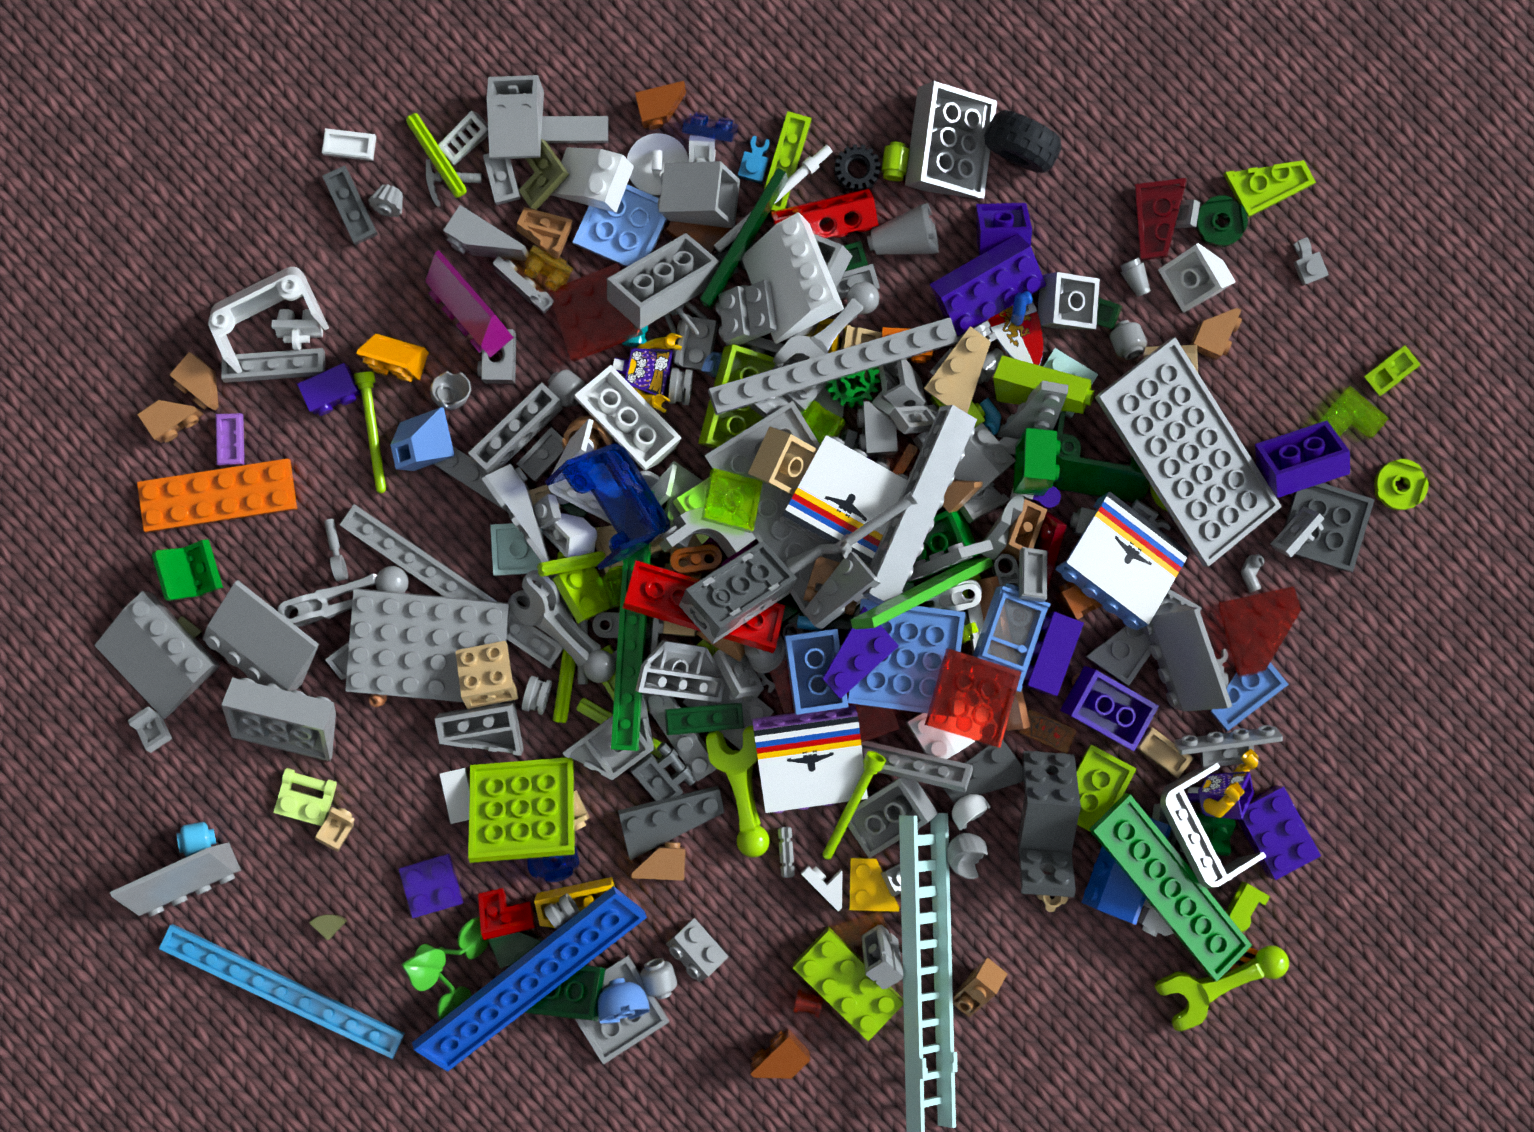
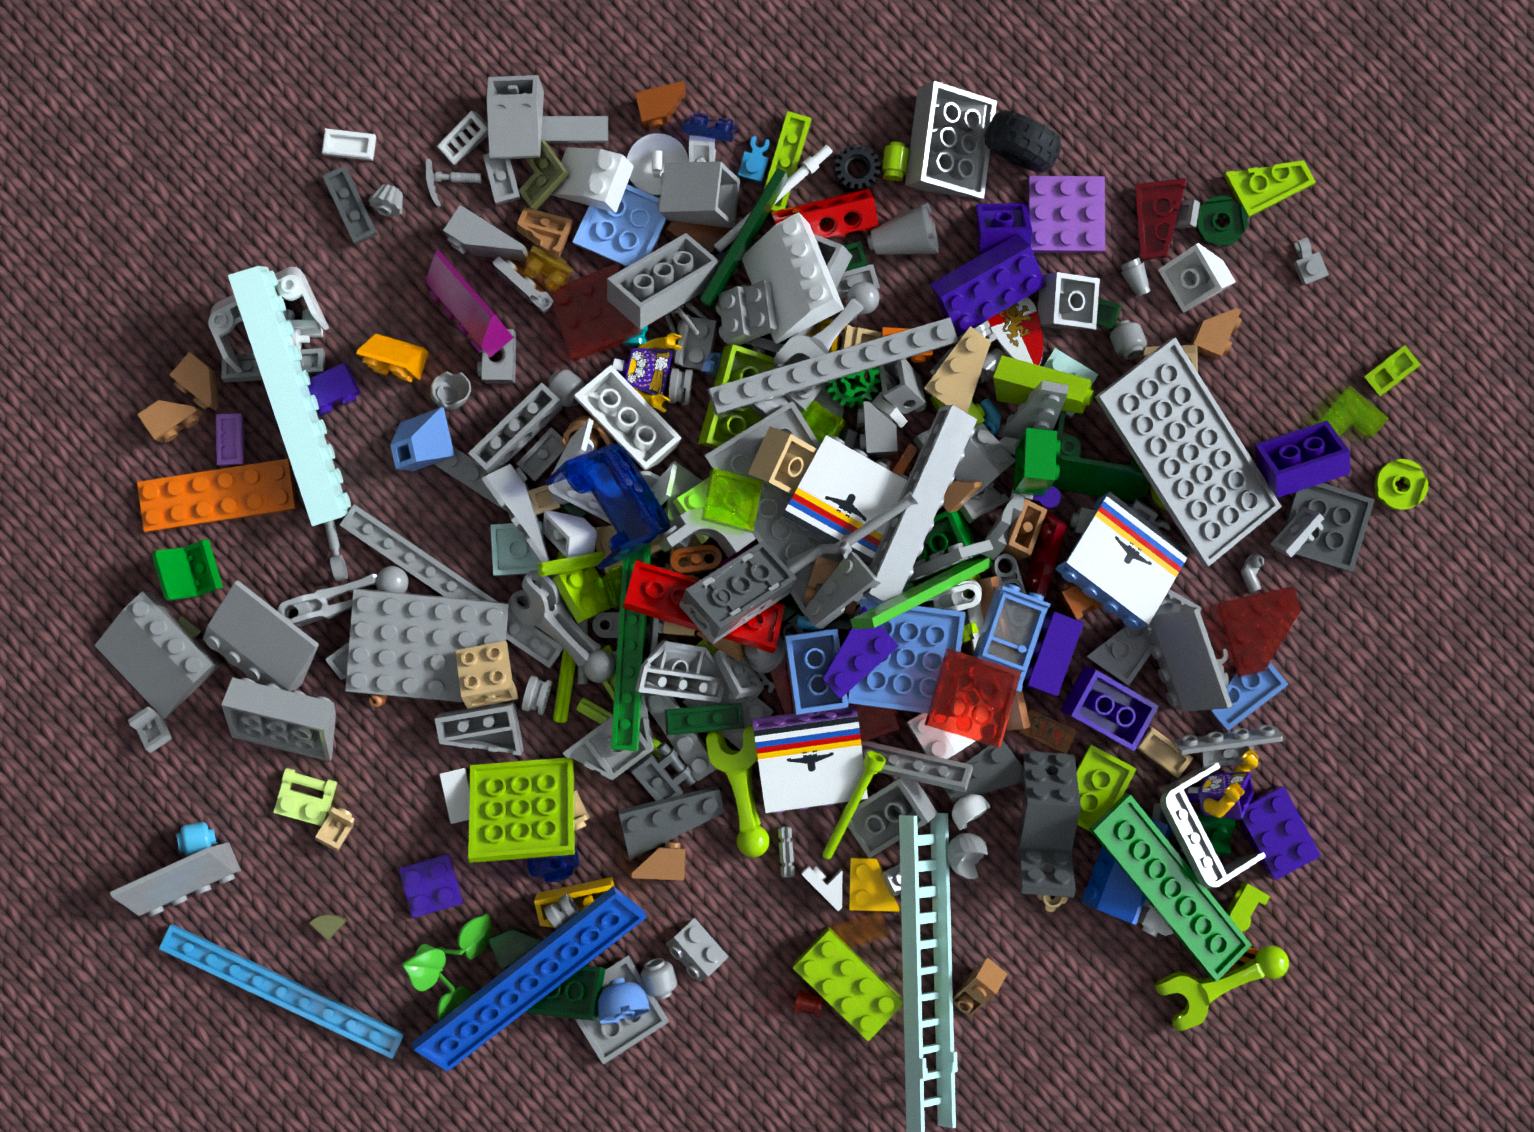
(289, 394): none -> light aqua brick
(365, 384): lime piece -> none
(436, 155): lime axle -> none
(500, 920): red plate -> none
(547, 511): light grey plate -> none
(781, 1059): dark orange slope -> none
(882, 957): light grey brick -> none
(914, 418): light grey plate -> none
(1019, 307): blue arm -> none
(1033, 574): light grey tile -> none
(1067, 214): none -> medium lavender plate

